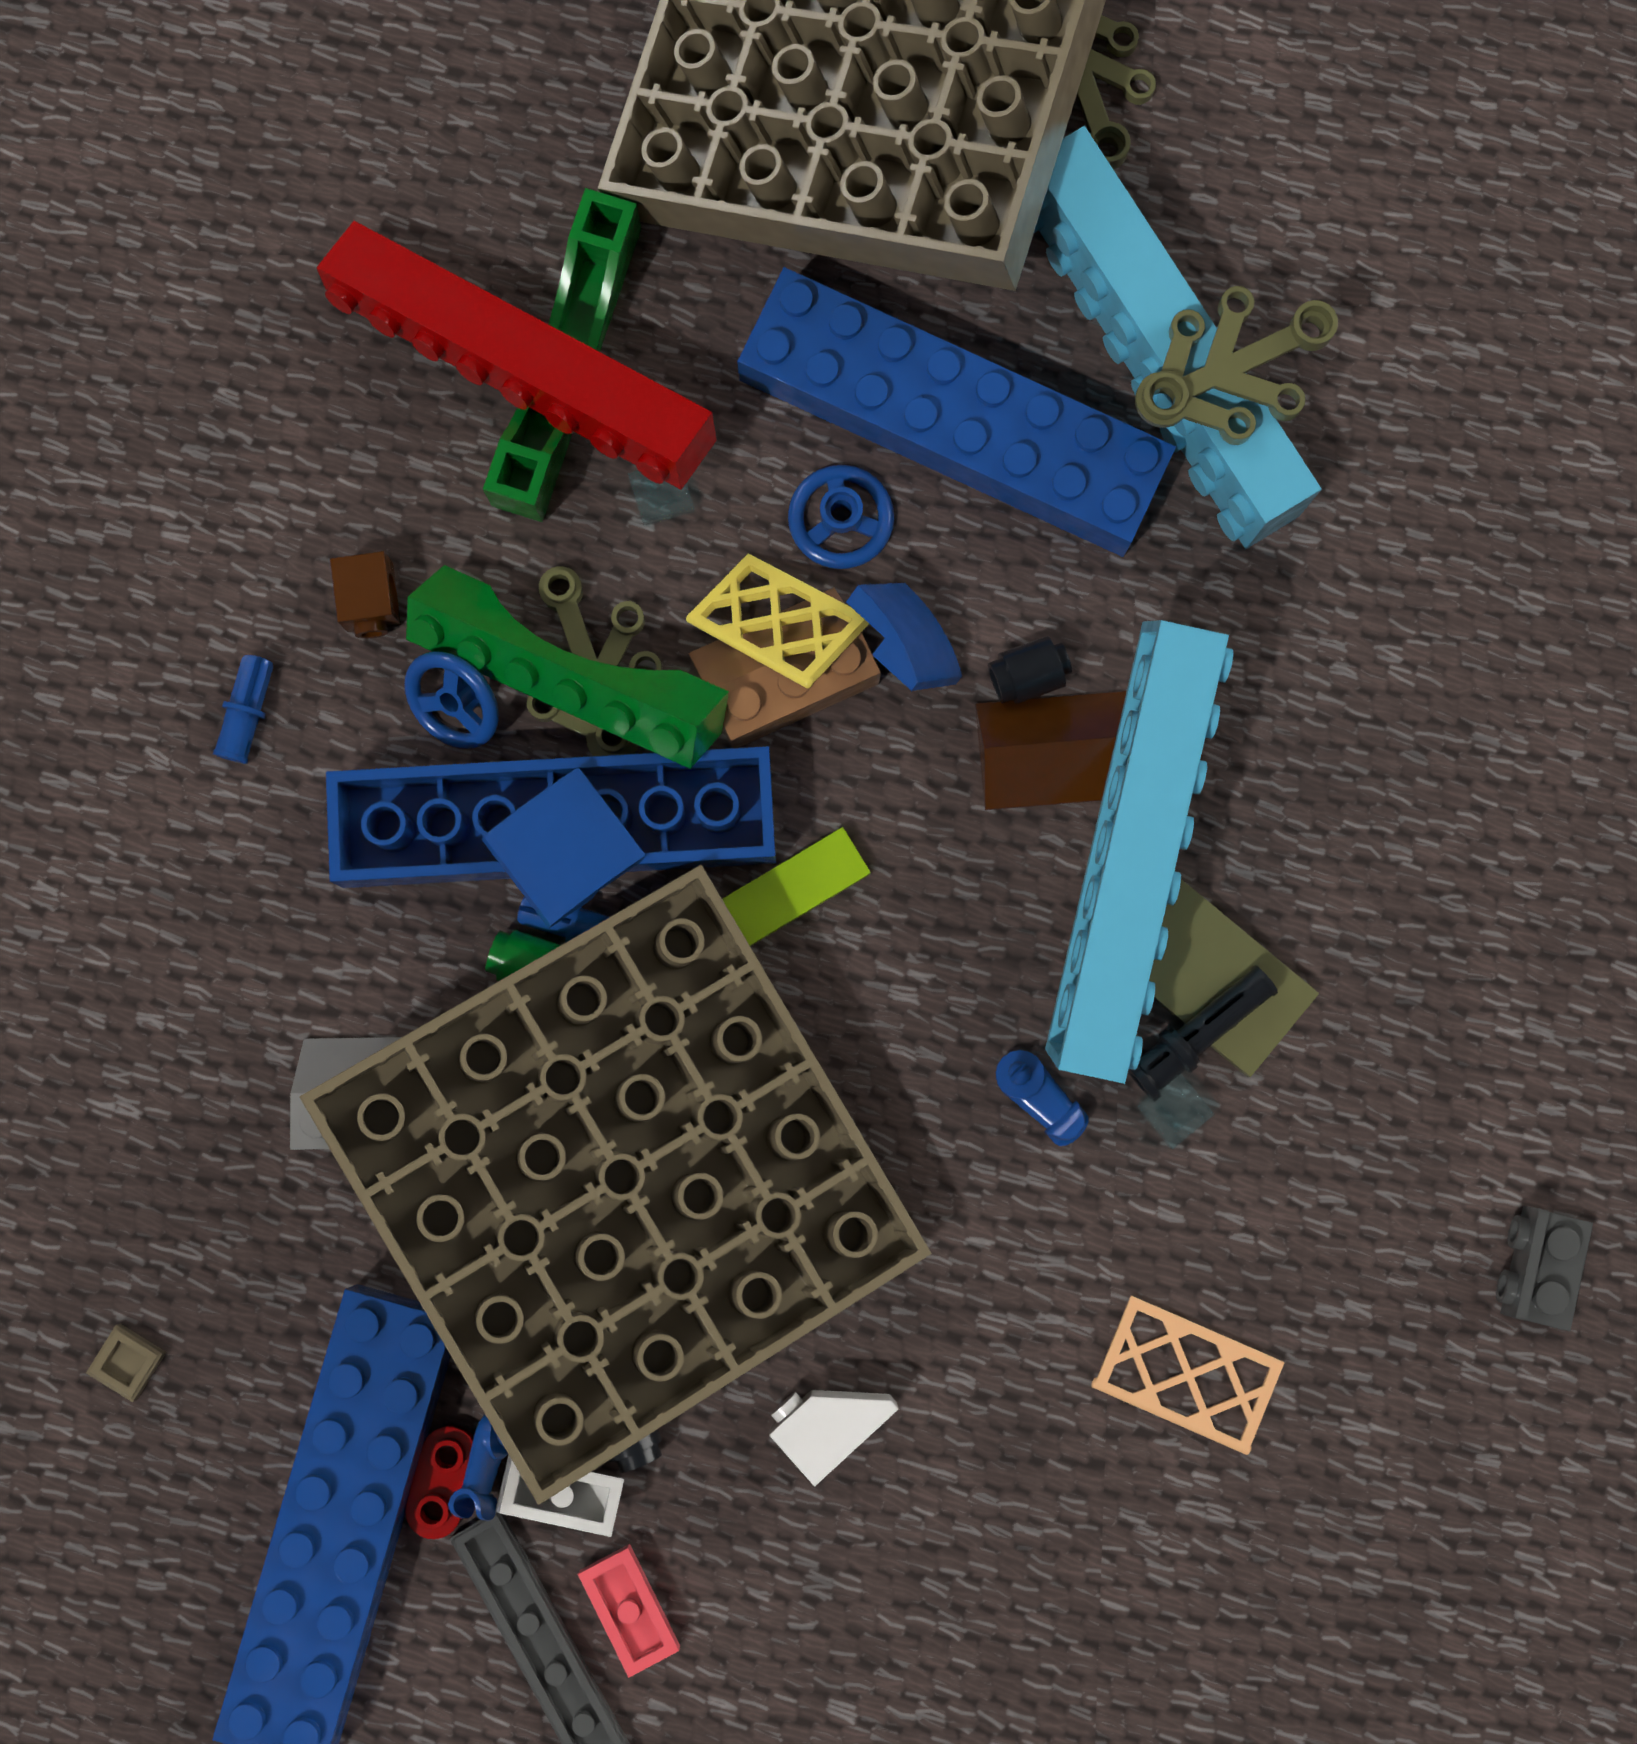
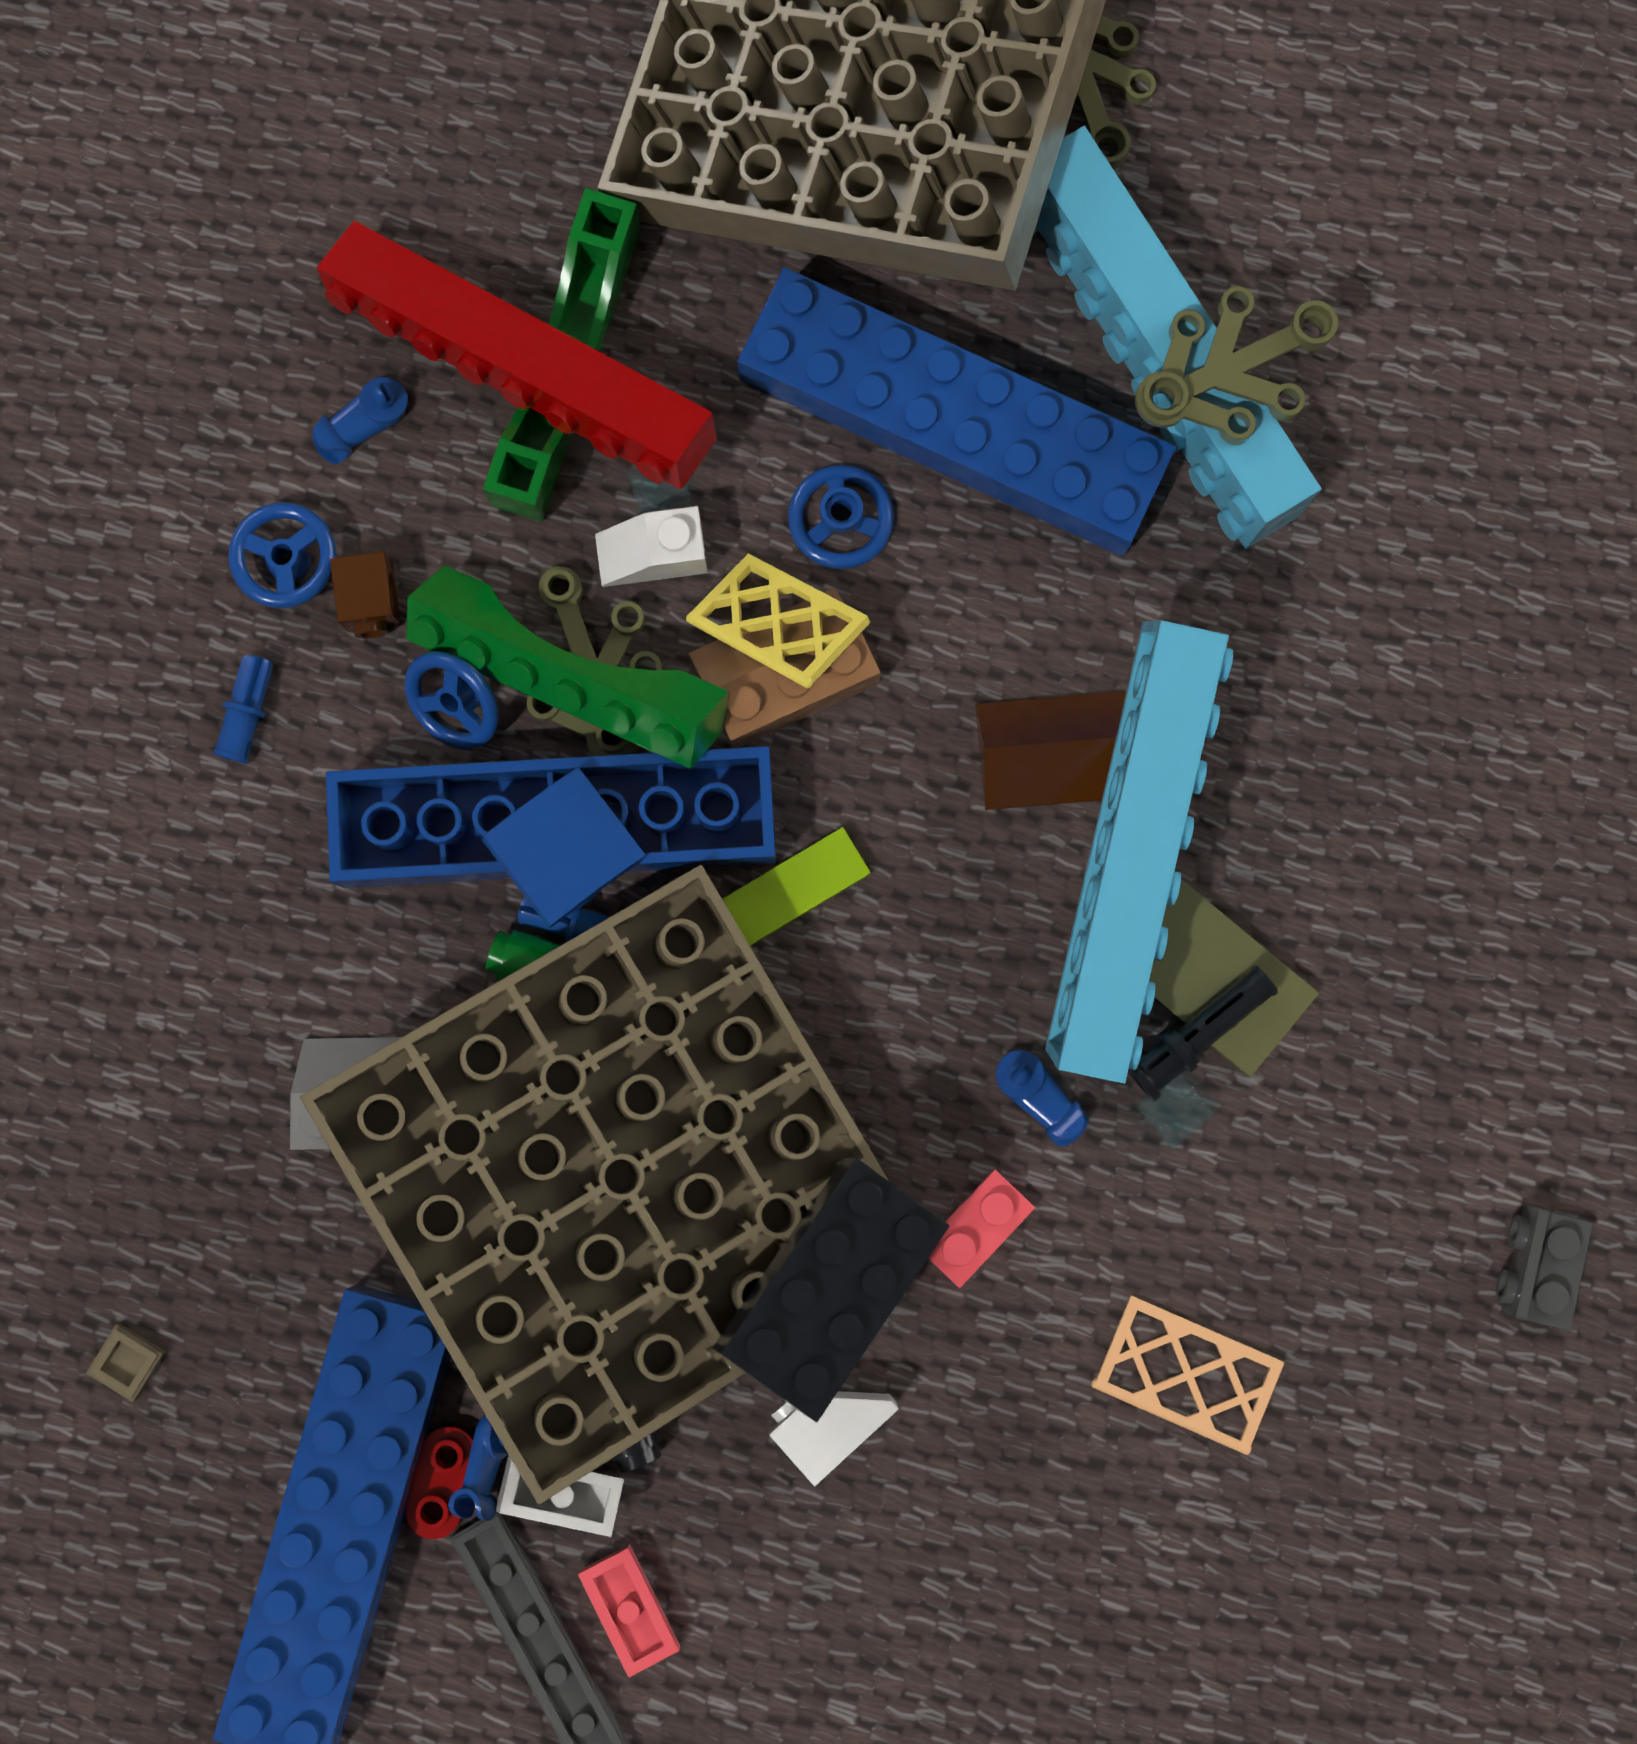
(287, 574): none -> blue piece
(369, 413): none -> blue piece
(652, 547): none -> white slope
(831, 1287): none -> black brick
(913, 641): blue slope -> none
(979, 1227): none -> coral plate
(1030, 670): black brick -> none

